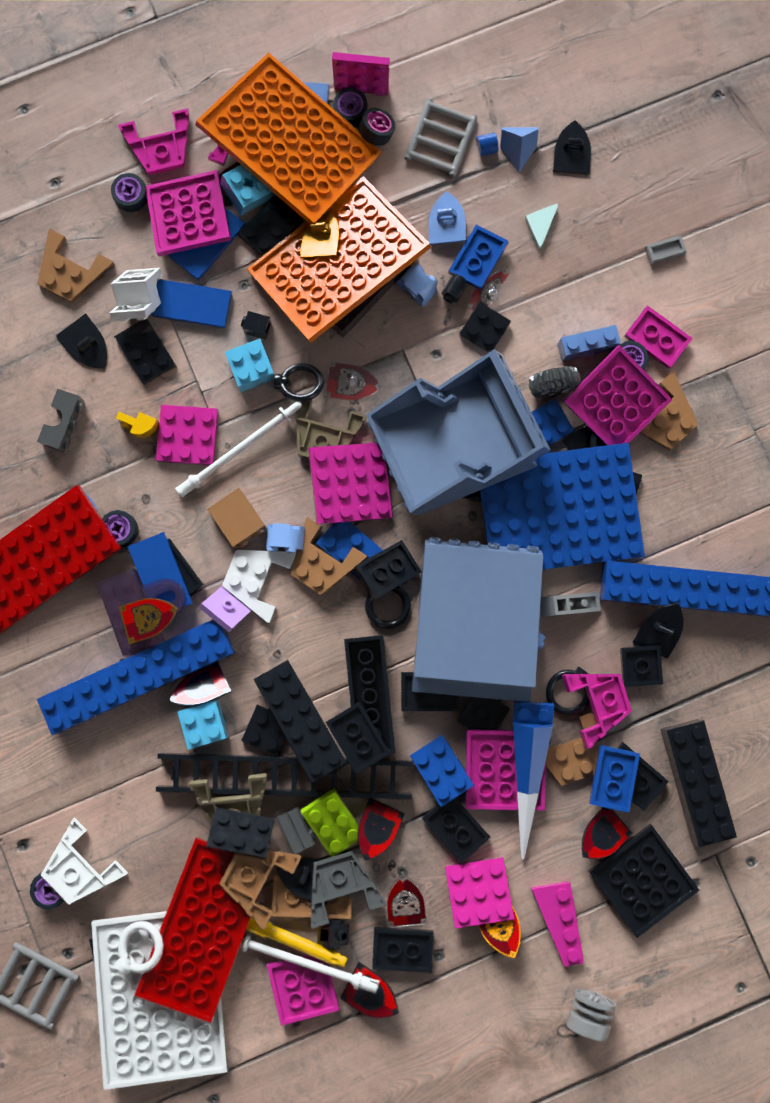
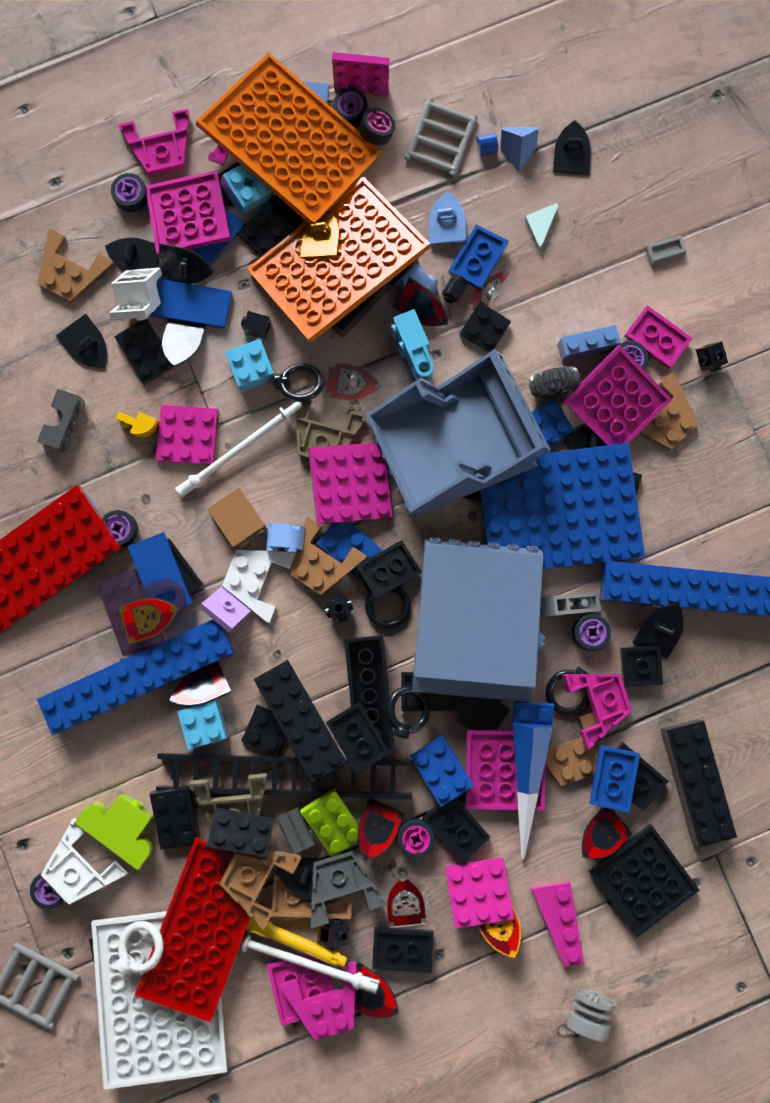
(120, 828): none -> lime brick
(133, 253): none -> black shield
(174, 817): none -> black plate
(181, 340): none -> shield
(182, 265): none -> black shield
(326, 1012): none -> dark pink wing
(339, 616): none -> black brick
(403, 730): none -> black piece
(412, 344): none -> medium azure brick
(412, 828): none -> wheel
(423, 301): none -> shield
(581, 634): none -> wheel
(712, 356): none -> black brick

